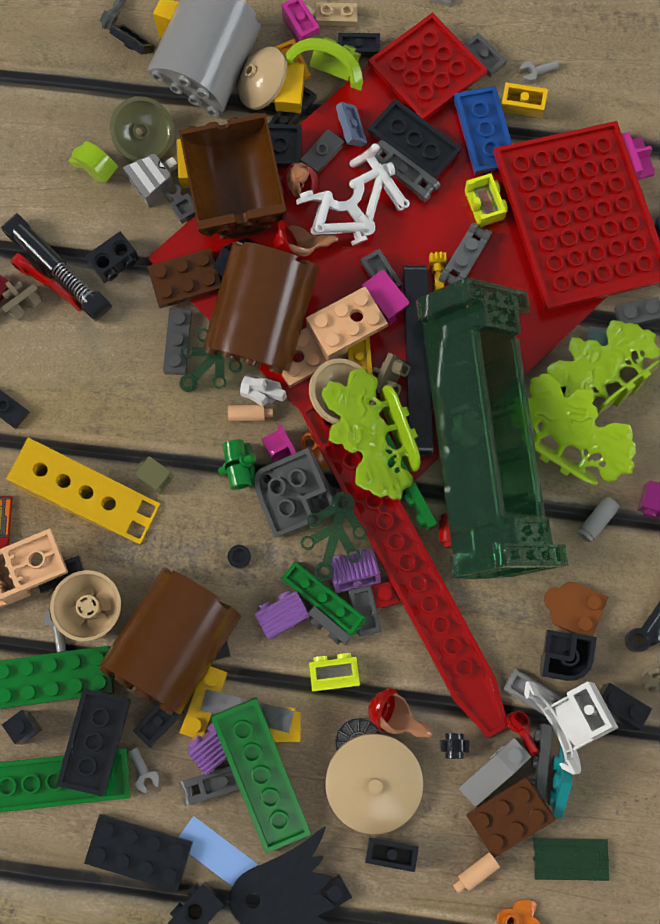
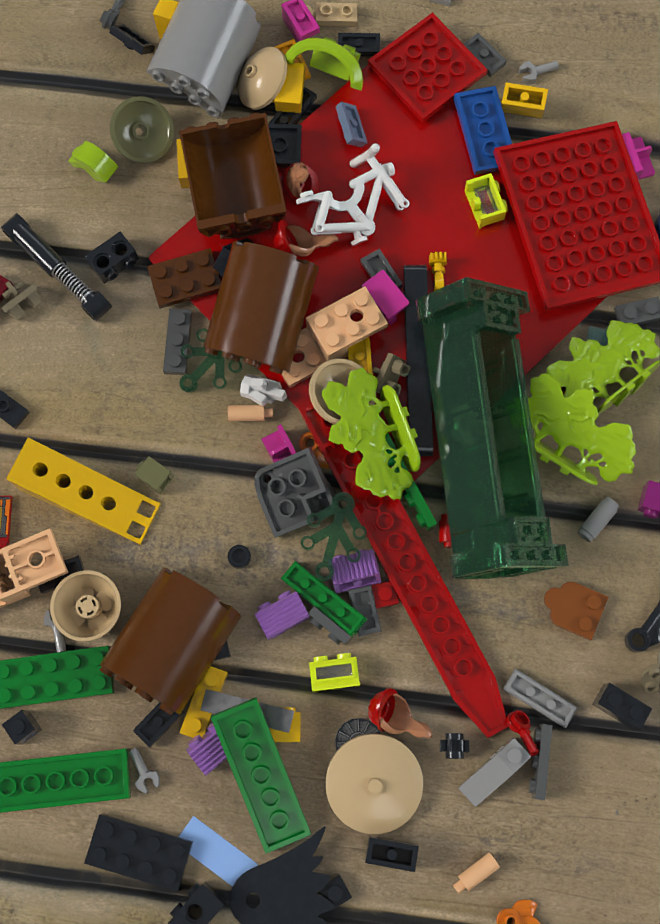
(26, 268): red piece -> none
(93, 742): black plate -> none
(151, 177): light grey torso -> none
(181, 205): dark grey plate -> none
(211, 785): dark grey plate -> none
(238, 464): green pin -> none
(323, 151): dark grey plate -> none
(407, 172): dark grey plate -> none
(414, 138): black plate -> none
(465, 254): dark grey plate -> none
(511, 816): reddish brown plate -> none
(561, 786): teal plate -> none
(567, 655): black brick -> none
(571, 859): clear green piece -> none
(575, 719): white piece -> none

